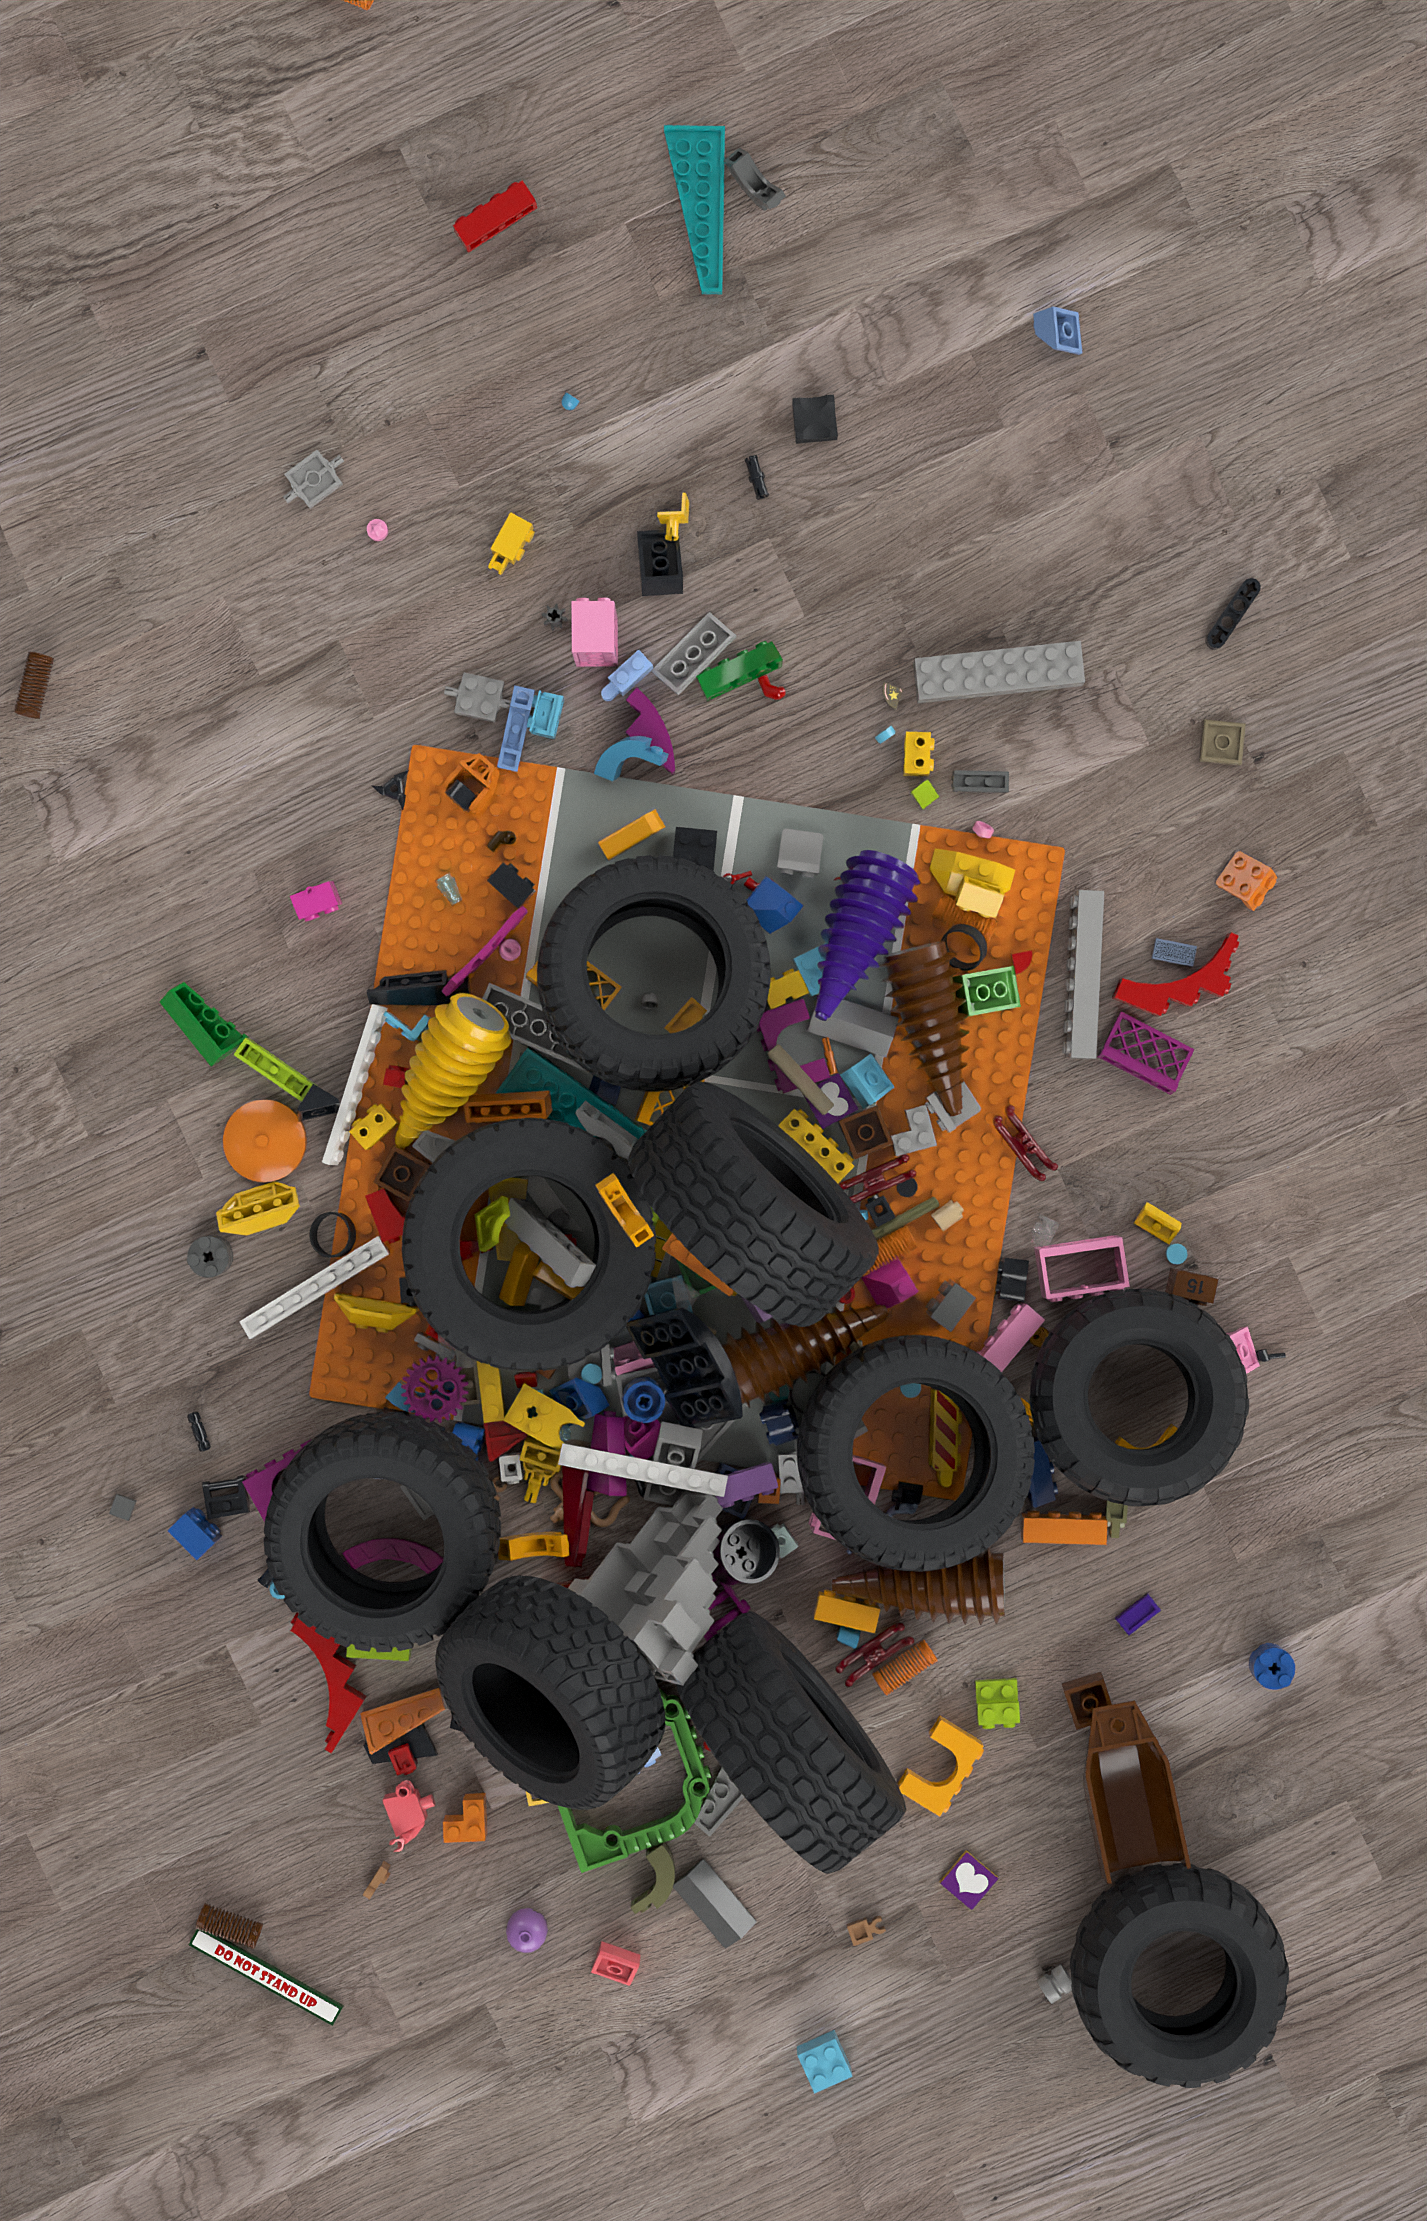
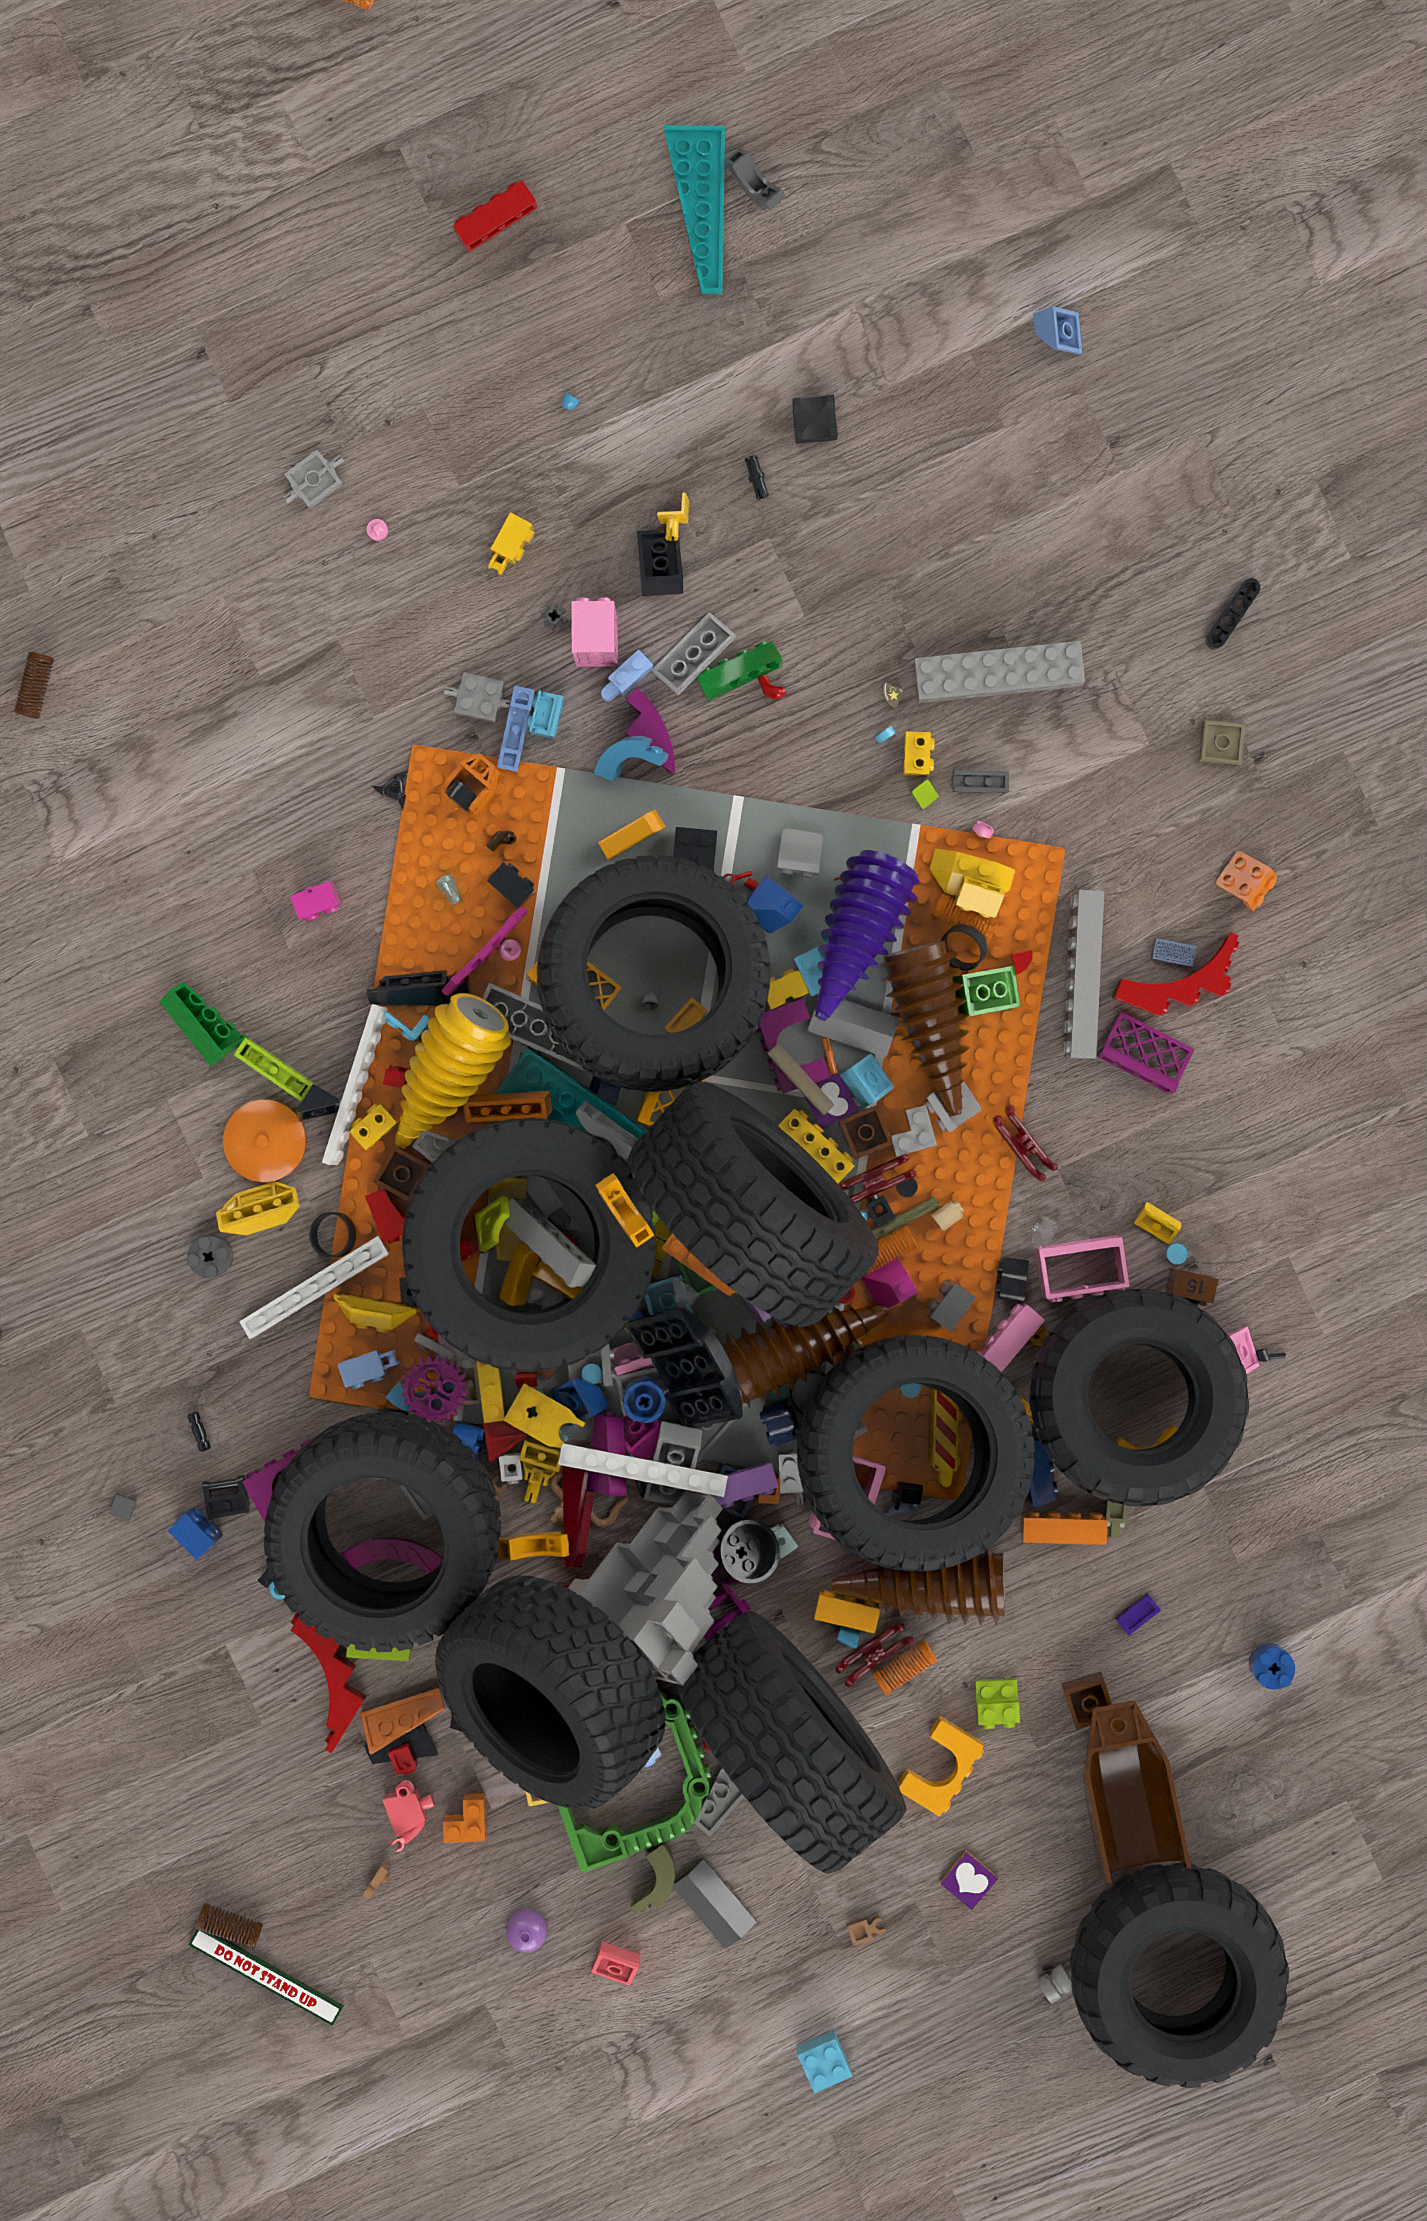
(366, 1367): none -> light blue brick

